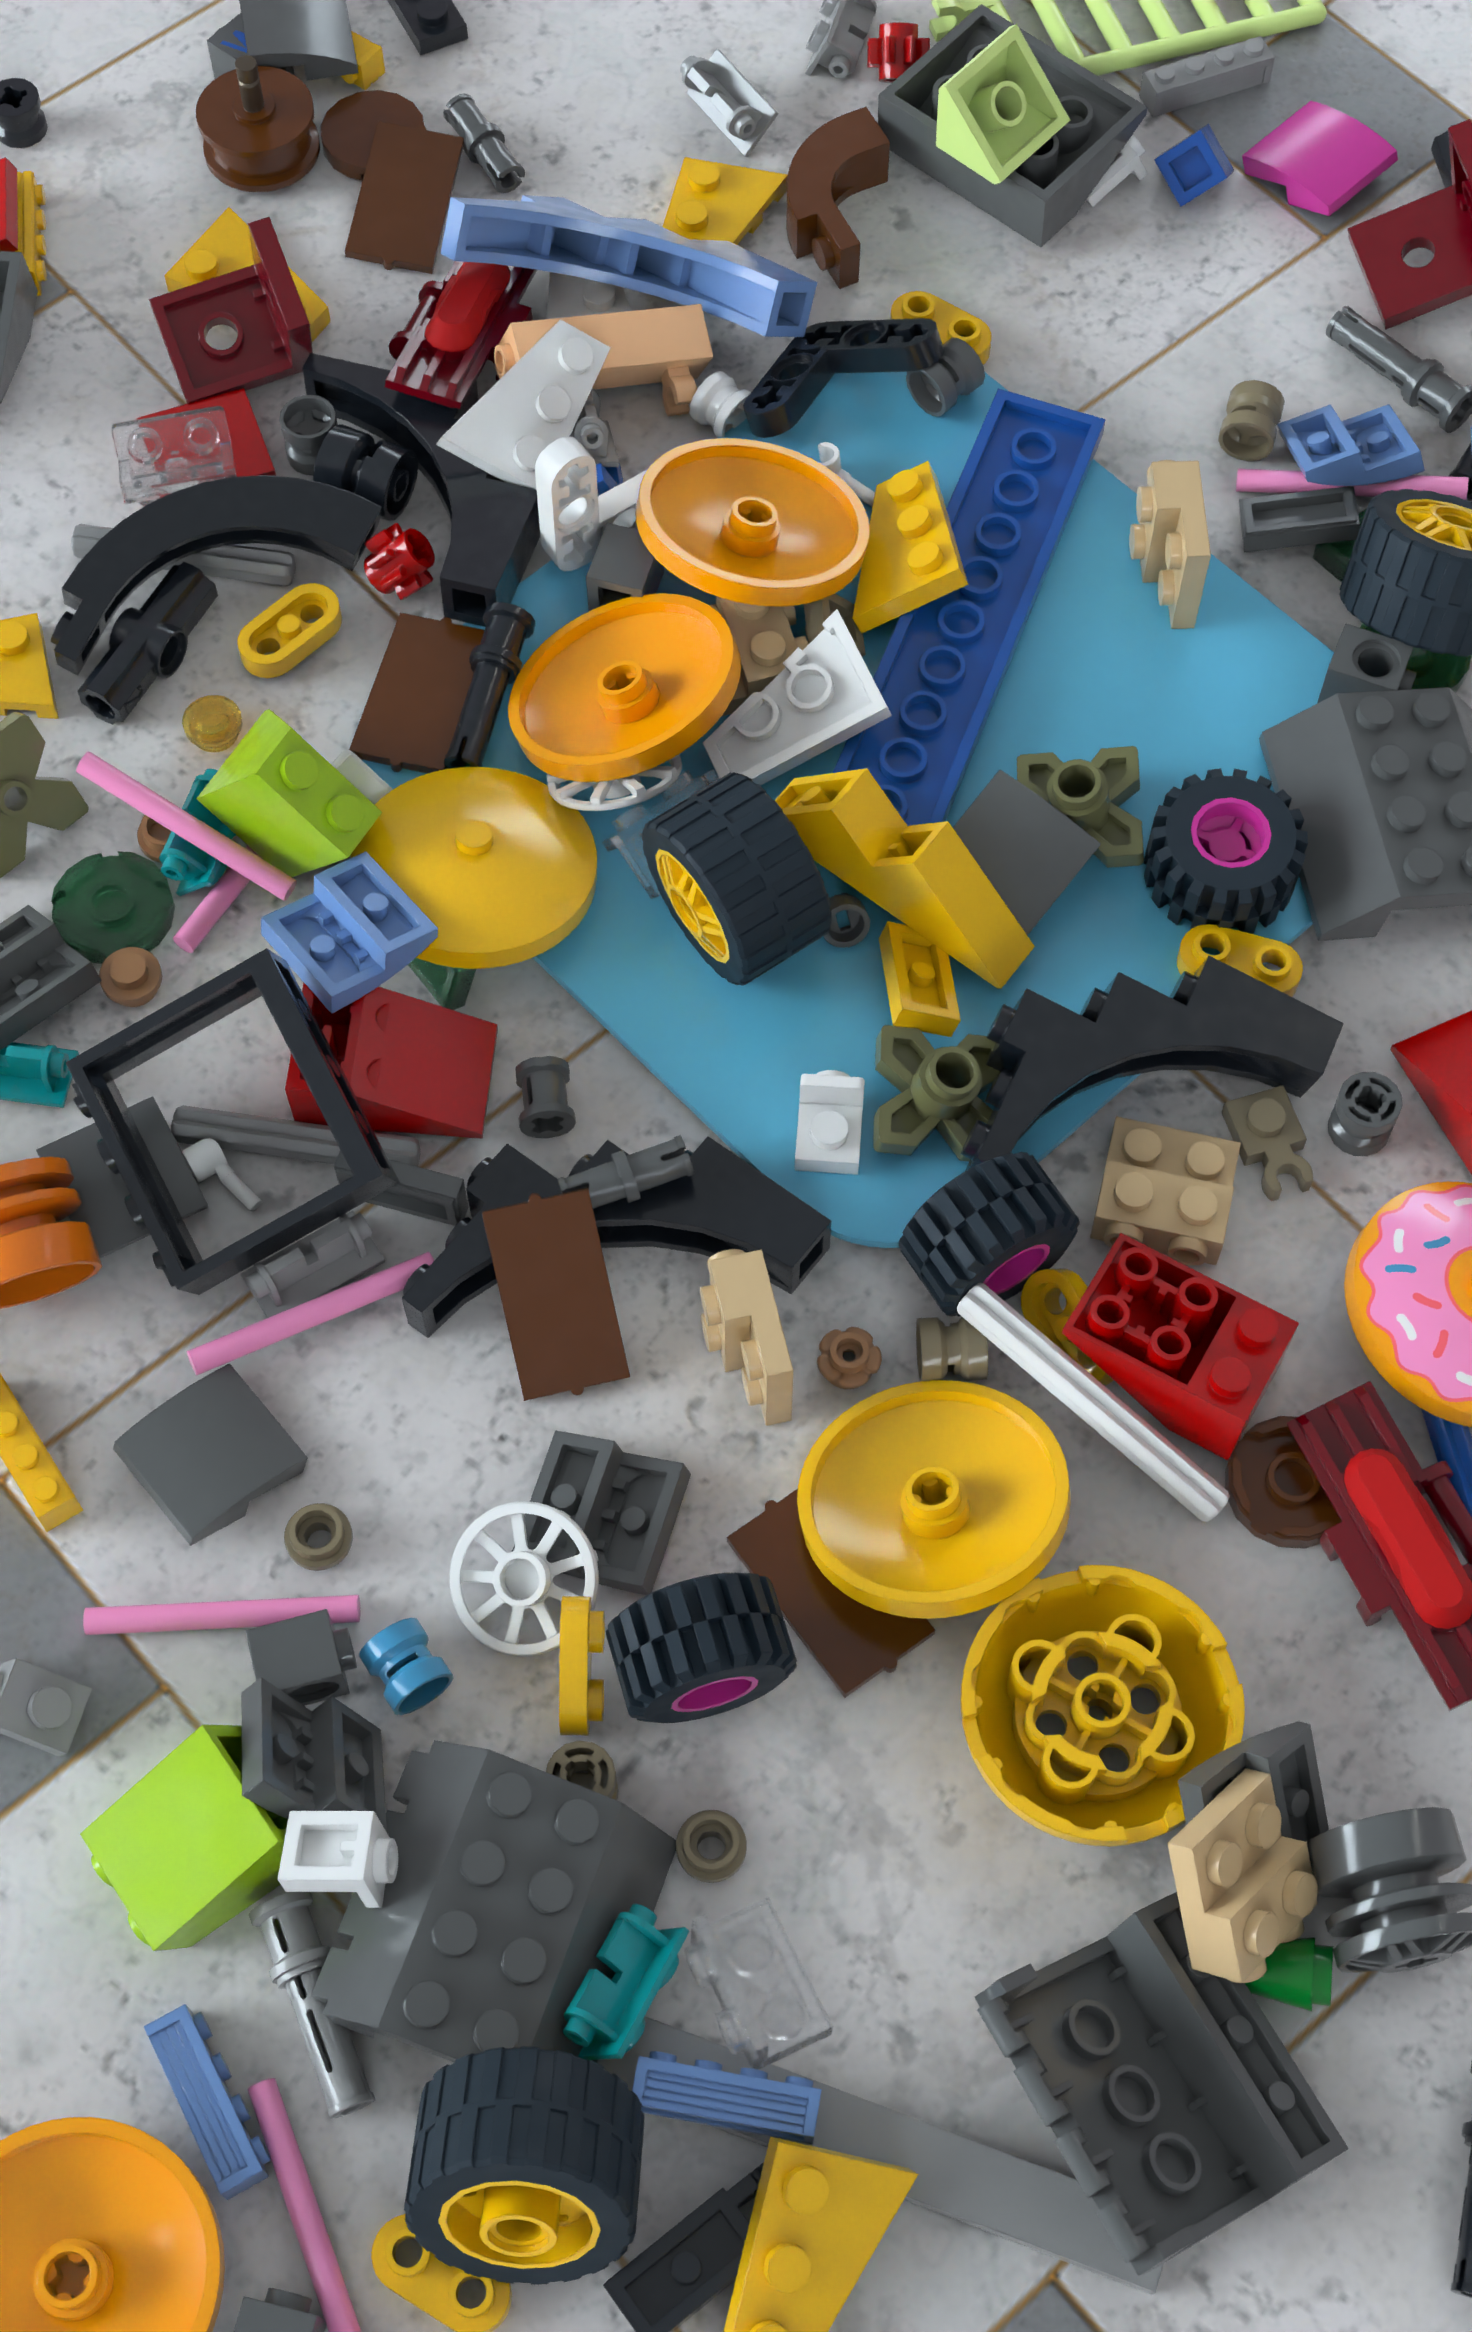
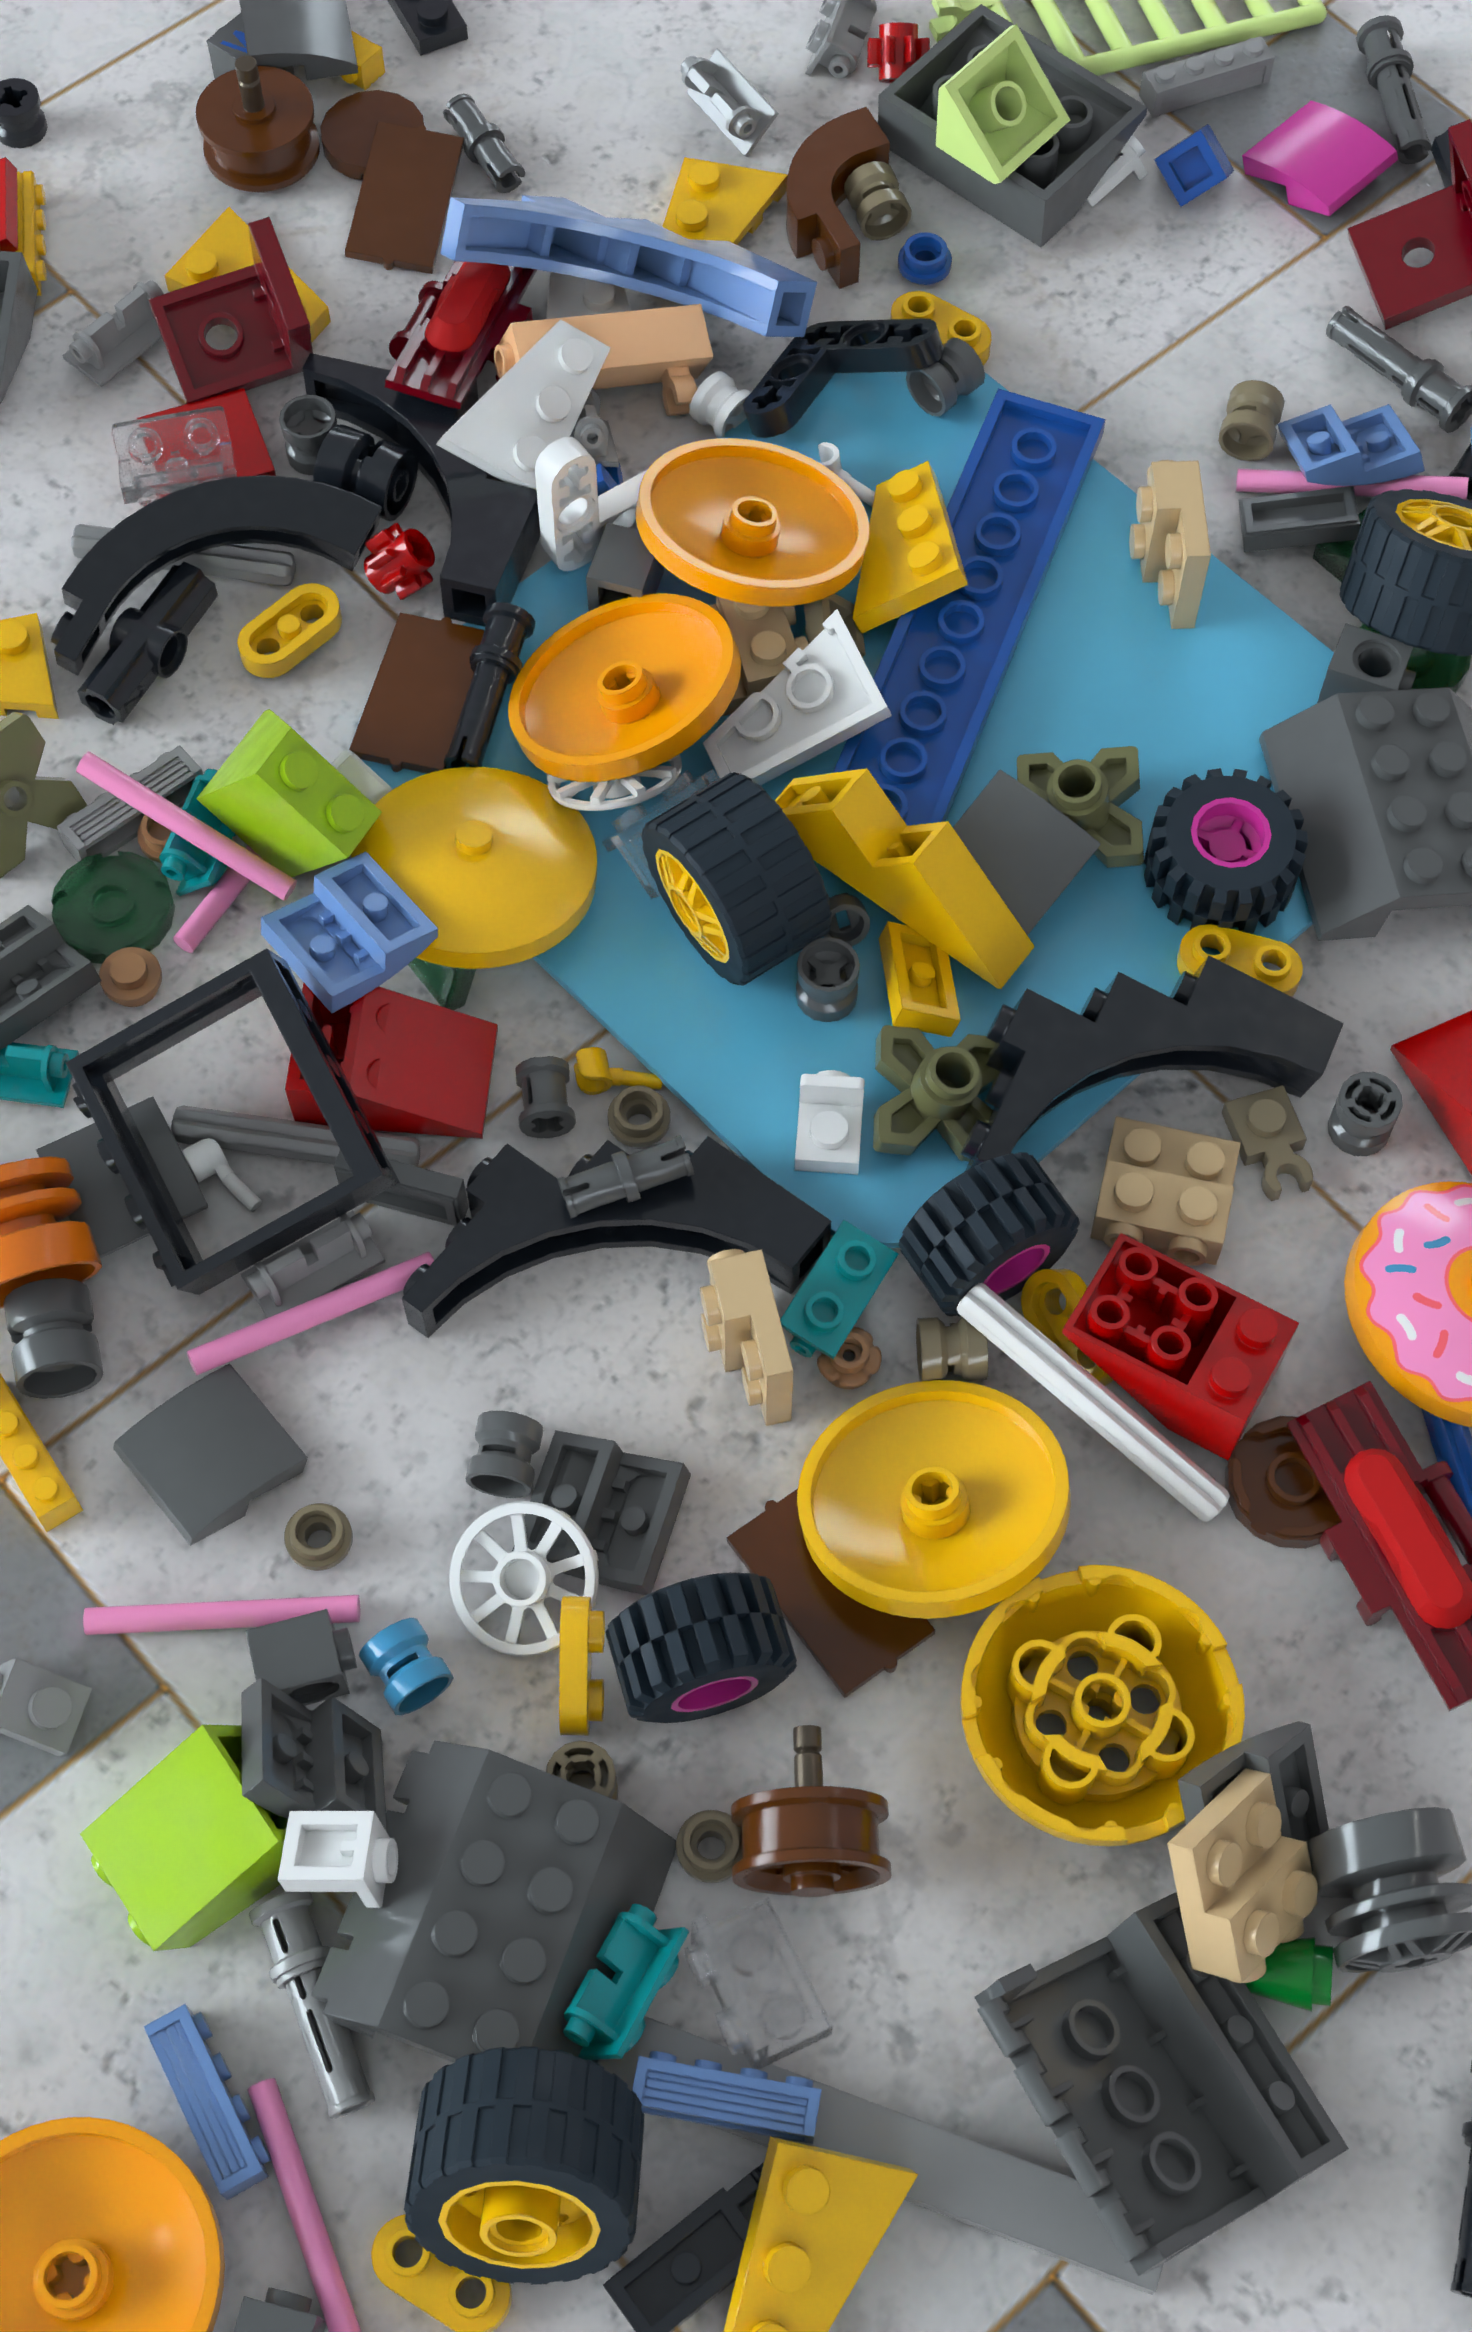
(53, 1338): none -> dark grey wheel
(112, 822): none -> light grey piece
(118, 338): none -> light grey hinge
(212, 723): clear yellow plate -> none
(504, 1454): none -> dark grey wheel
(556, 1294): reddish brown piece -> none
(596, 1077): none -> yellow hand
(639, 1101): none -> dark tan plate
(811, 1834): none -> reddish brown wheel
(827, 979): none -> dark grey wheel
(836, 1291): none -> teal hinge
(876, 198): none -> dark tan wheel
(925, 259): none -> blue plate
(1390, 73): none -> dark grey pin

